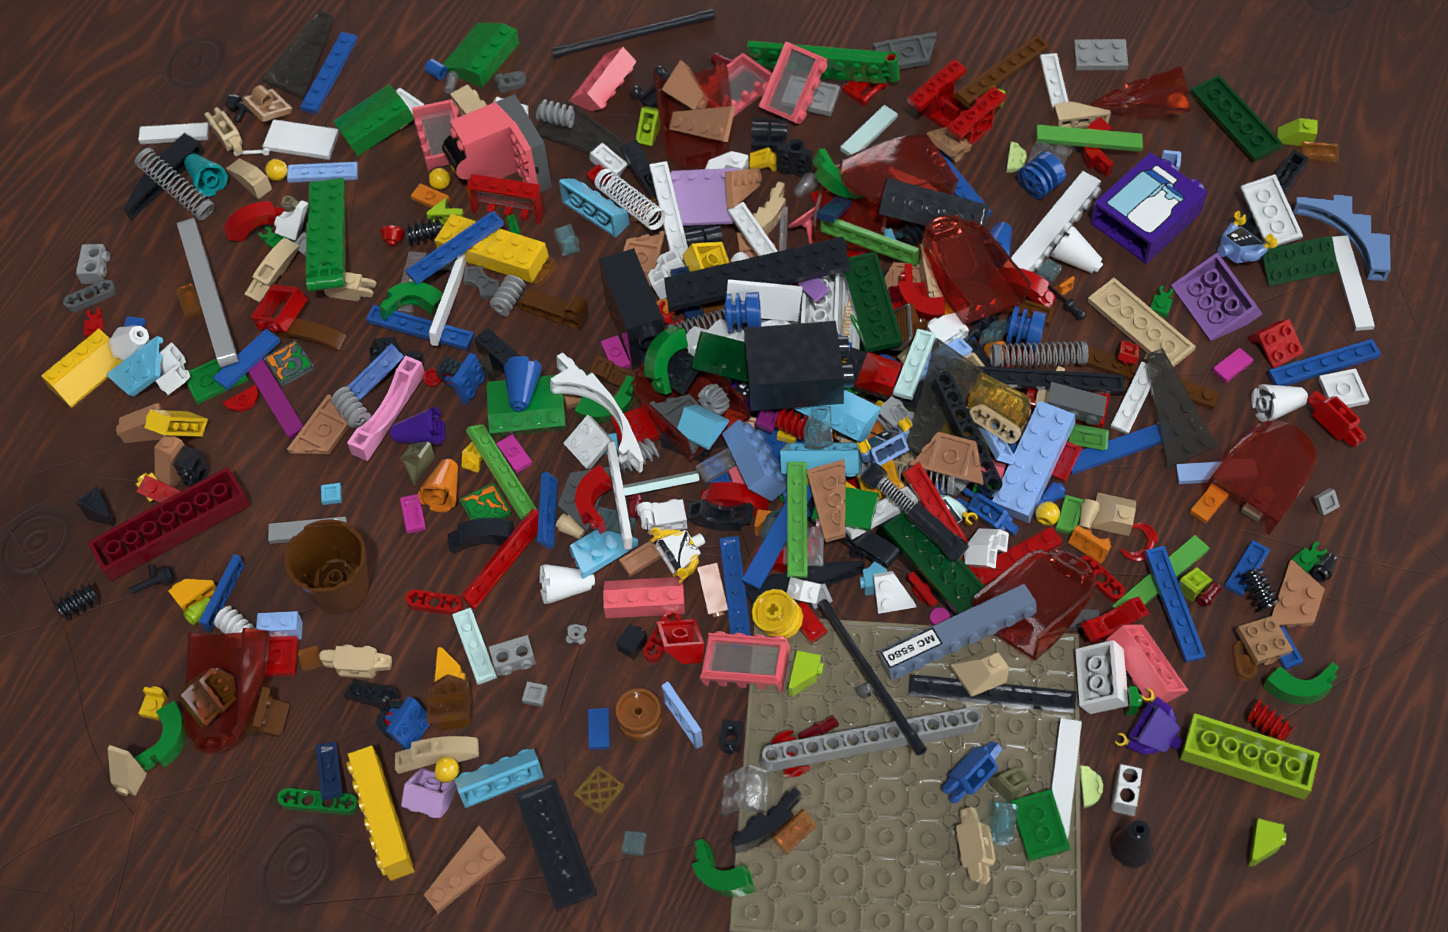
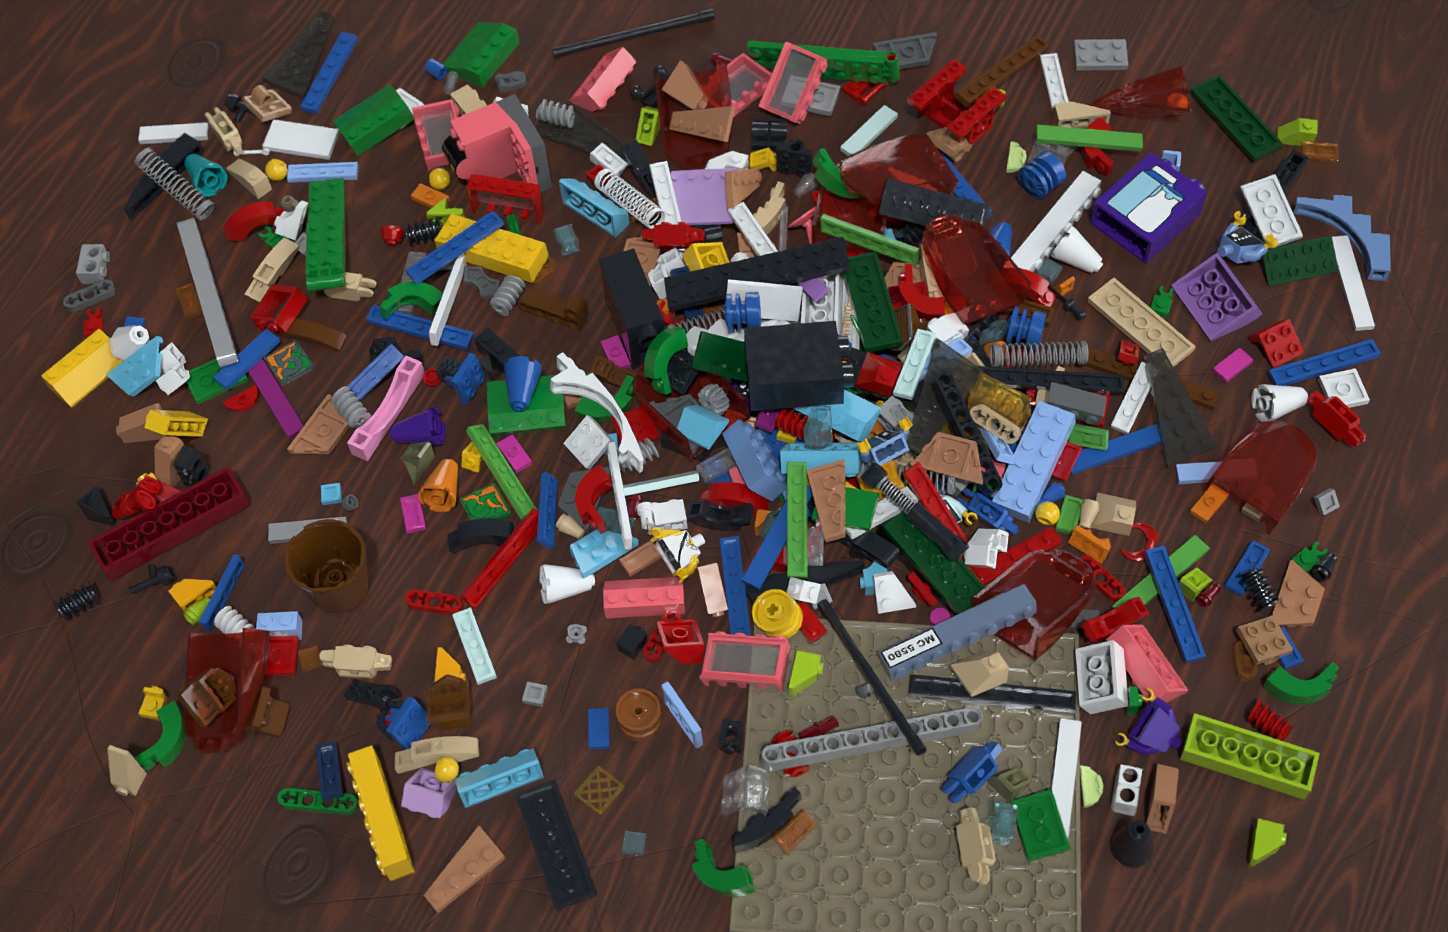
(140, 497): none -> red piece
(354, 503): none -> dark grey hinge
(511, 650): light grey brick -> none
(671, 236): none -> red hinge
(834, 209): dark blue tile -> none
(1162, 798): none -> nougat slope

